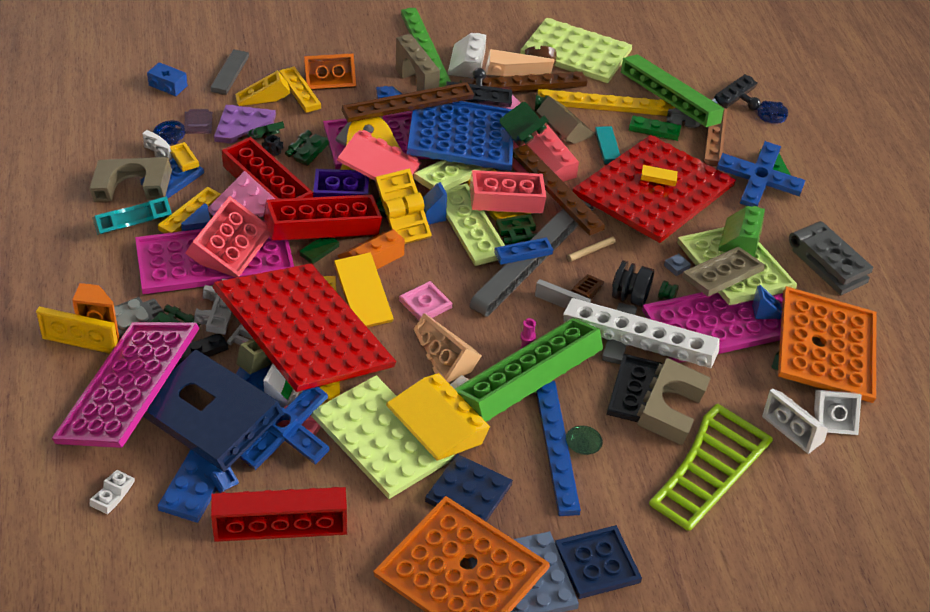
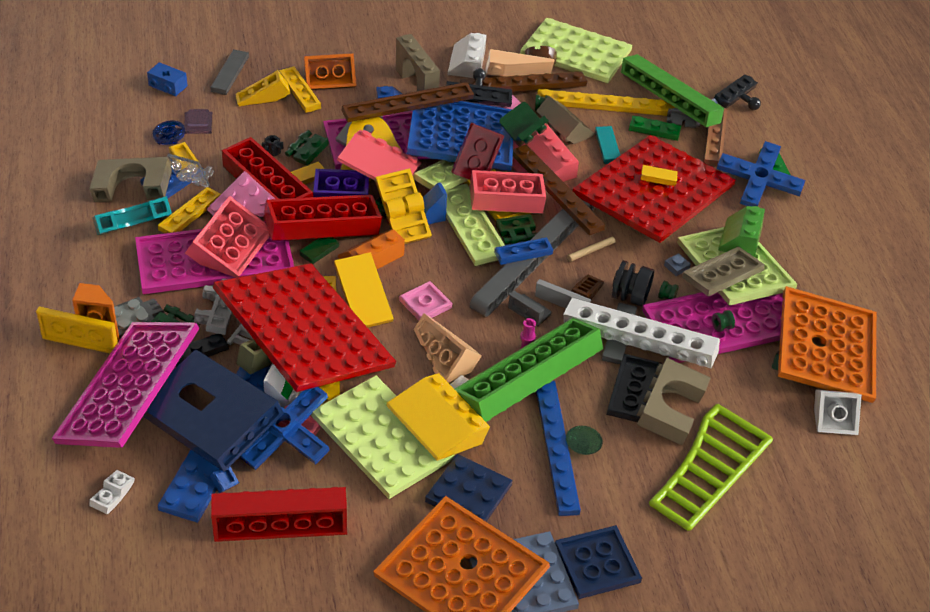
(157, 144): white slope -> none
(190, 170): none -> clear plate
(197, 220): blue slope -> none
(238, 120): medium lavender plate -> none
(267, 130): dark green plate -> none
(307, 173): none -> yellow tile
(417, 29): bright green plate -> none
(477, 151): none -> dark red plate
(528, 307): none -> dark grey panel
(723, 320): none -> dark green wheel
(765, 305): blue slope -> none
(773, 111): clear blue wheel -> none
(794, 421): white slope -> none
(830, 257): dark grey hinge -> none

